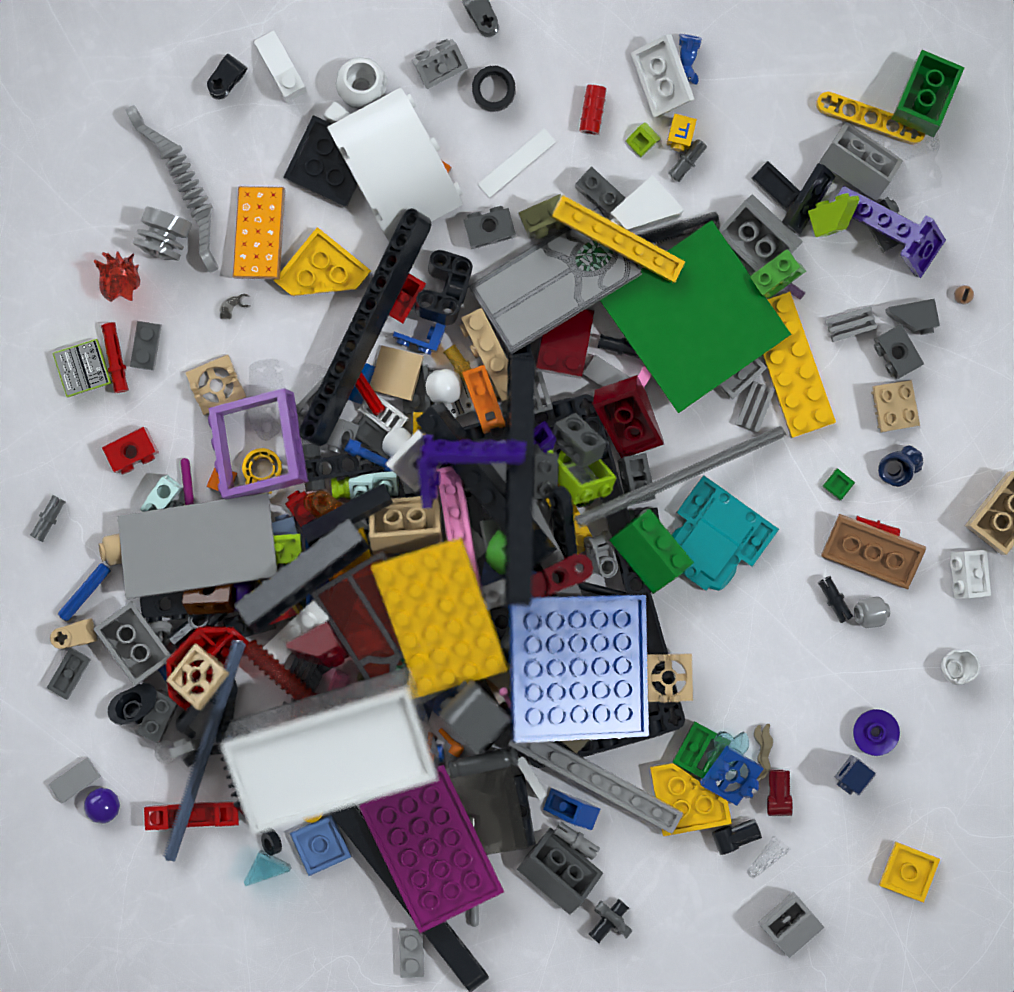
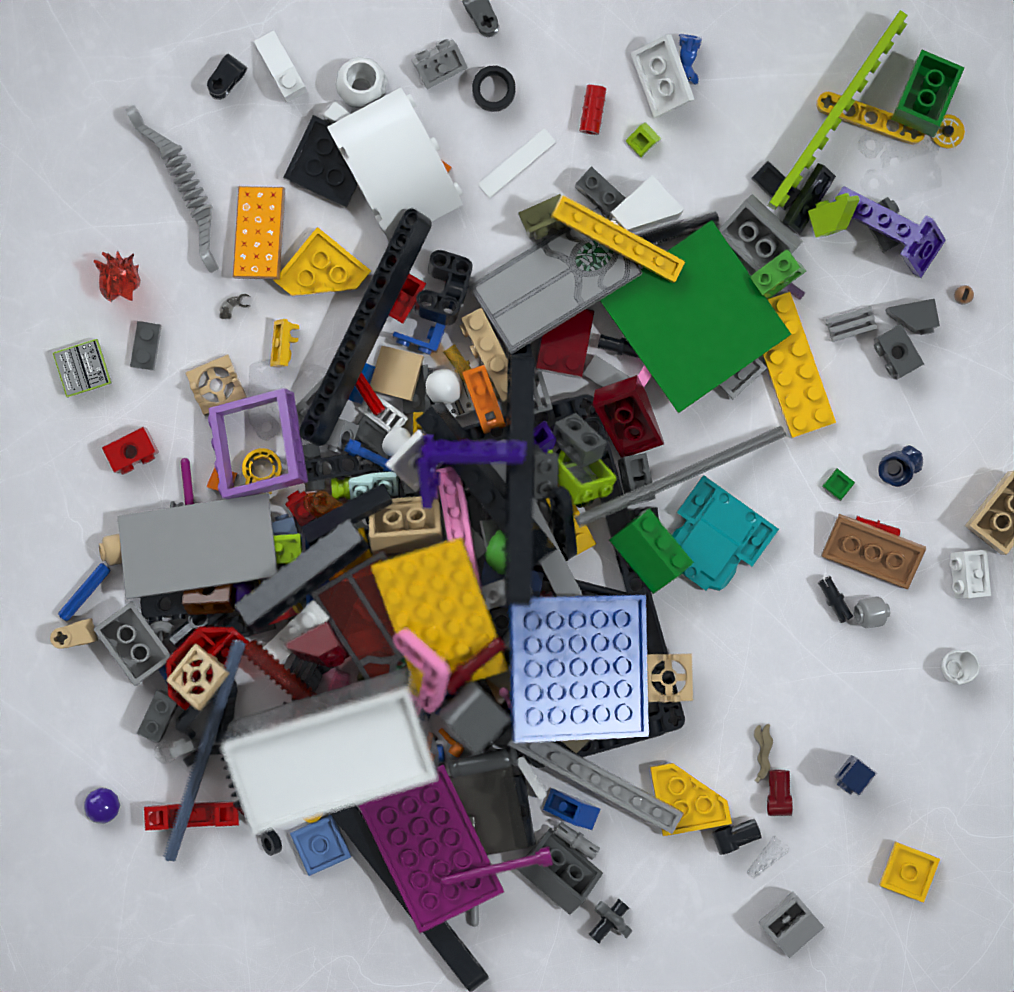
(47, 518): dark grey pin -> none
(69, 673): dark grey plate -> none
(74, 780): light grey tile -> none
(116, 366): red pin -> none
(132, 705): black piece -> none
(162, 233): light grey wheel -> none
(162, 494): light aqua leg -> none
(265, 868): clear light blue slope -> none
(281, 343): none -> yellow plate
(411, 953): light grey plate -> none
(434, 669): none -> bright pink beam
(465, 671): none -> dark red pin
(479, 237): dark grey brick -> none
(542, 857): none -> magenta piece
(568, 576): dark red piece -> none
(600, 551): light grey piece -> none
(681, 132): yellow brick -> none
(687, 160): dark grey axle -> none
(693, 749): green plate -> none
(721, 767): blue piece -> none
(722, 739): clear light blue plate -> none
(762, 387): light grey tile -> none
(844, 103): none -> lime plate
(861, 161): light grey slope -> none
(888, 732): dark purple dish -> none
(895, 406): tan hinge -> none
(950, 132): none -> yellow piece

